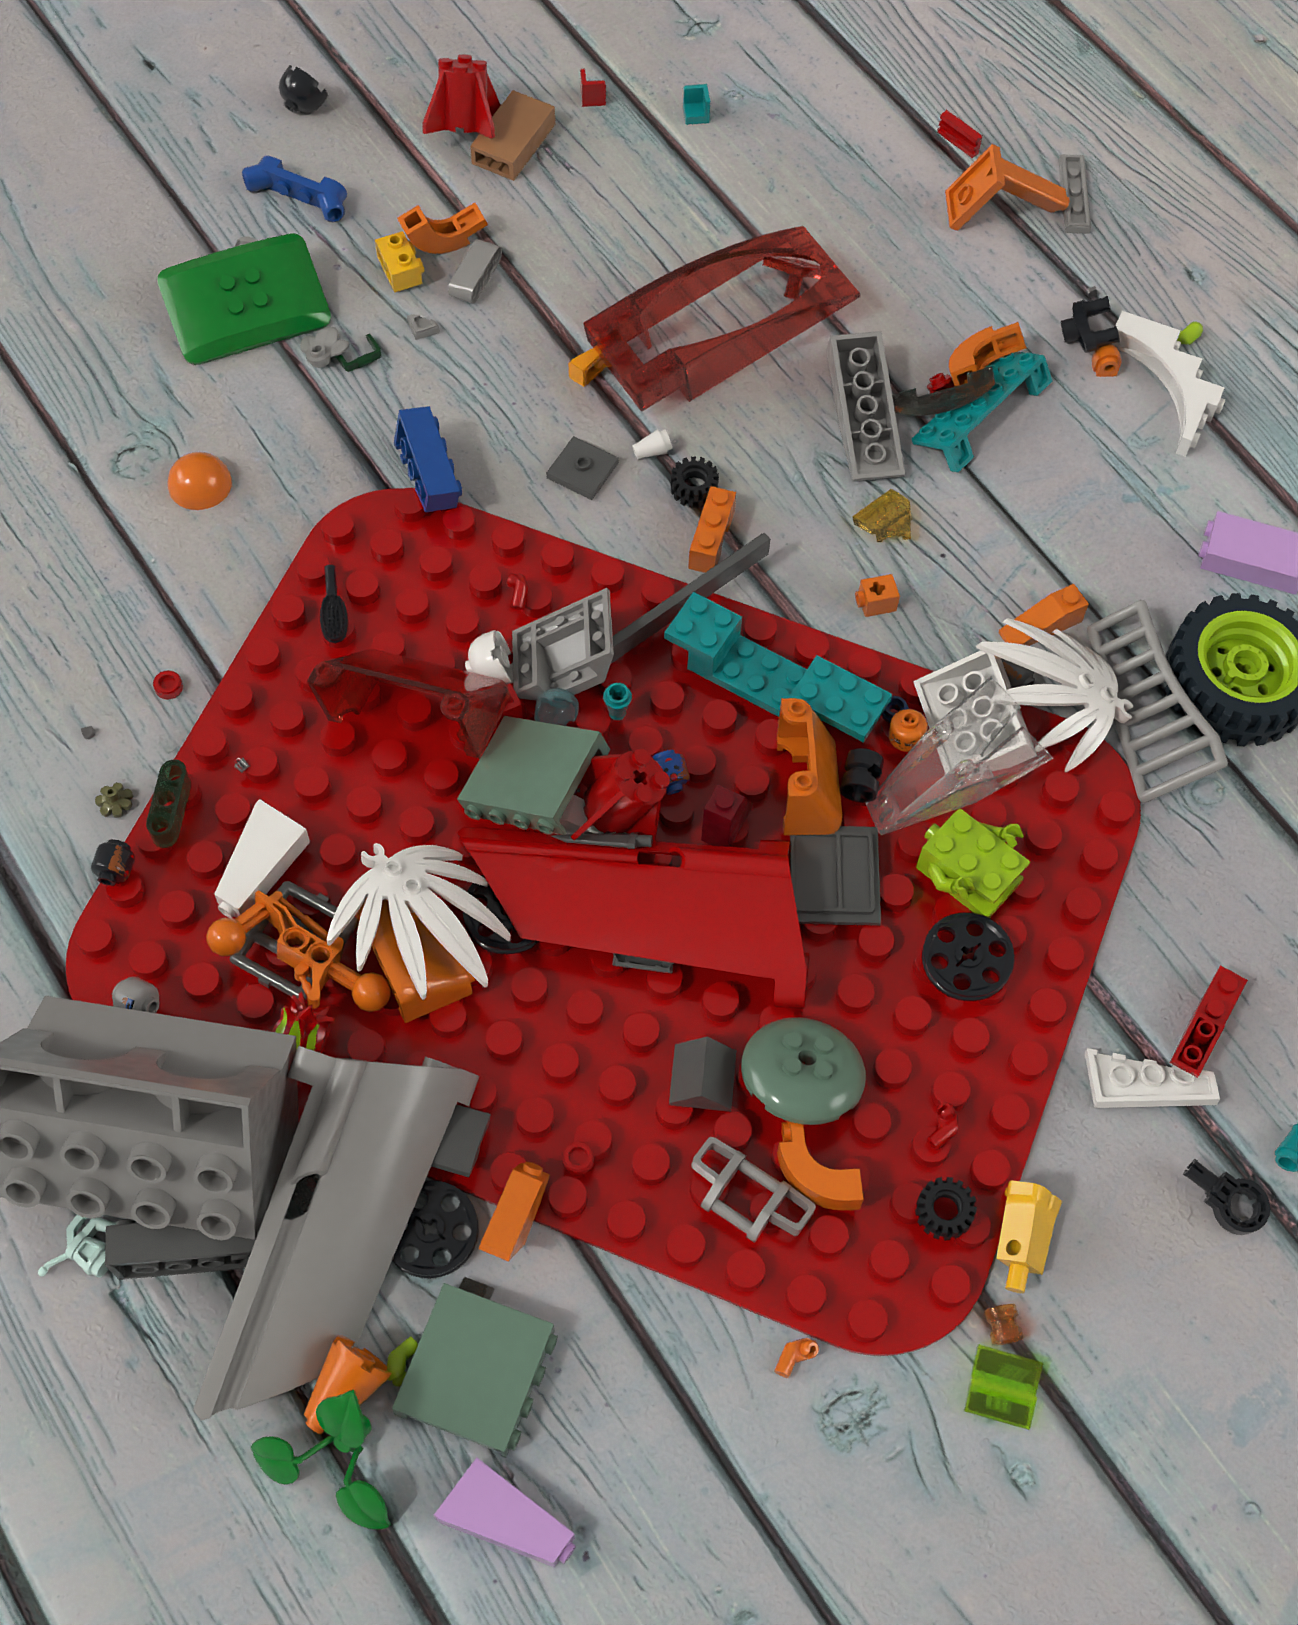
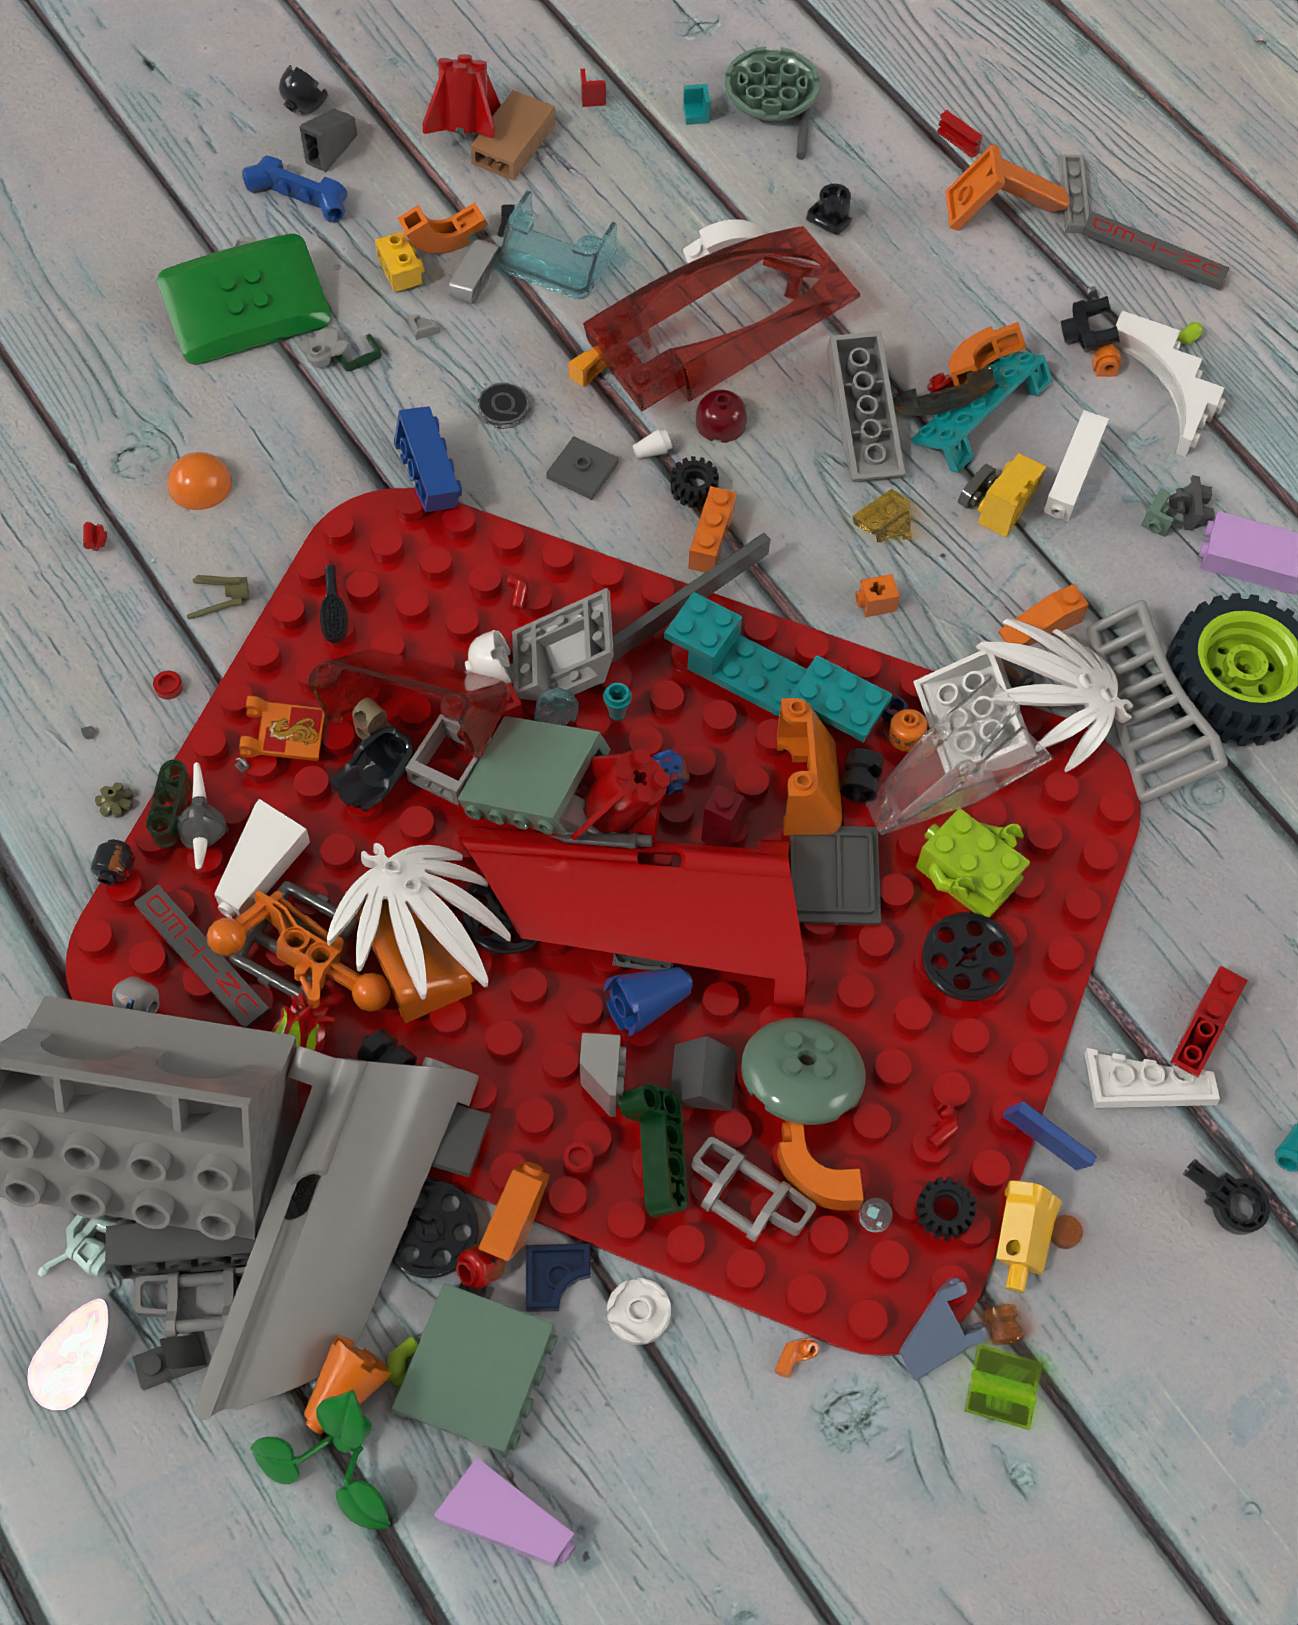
(70, 1357): none -> shield
(94, 536): none -> red plate
(169, 1361): none -> dark grey slope
(175, 1281): none -> light grey bar
(196, 953): none -> dark grey tile
(200, 823): none -> dark grey helmet
(234, 587): none -> olive plant
(284, 730): none -> flag
(327, 138): none -> dark grey slope
(369, 718): none -> dark tan leg
(374, 768): none -> black hair
(384, 1048): none -> black wheel
(430, 779): none -> light grey window
(478, 1267): none -> red head
(503, 405): none -> tile
(506, 211): none -> black hand
(550, 261): none -> clear light blue windscreen
(552, 1271): none -> dark blue tile
(601, 1069): none -> light grey slope
(638, 1311): none -> white tile
(645, 996): none -> blue cone
(661, 1145): none -> dark green beam
(720, 236): none -> white arch
(721, 416): none -> dark red cylinder
(772, 83): none -> sand green brick
(803, 134): none -> dark grey bar
(831, 209): none -> black piece
(875, 1215): none -> clear light blue tile
(938, 1334): none -> sand blue flag
(974, 489): none -> dark grey plate
(1010, 494): none -> yellow wedge
(1050, 1136): none -> blue tile
(1066, 1232): none -> clear orange tile
(1076, 465): none -> white slope
(1155, 250): none -> dark grey tile
(1156, 517): none -> sand green bracket
(1189, 503): none -> dark grey hips

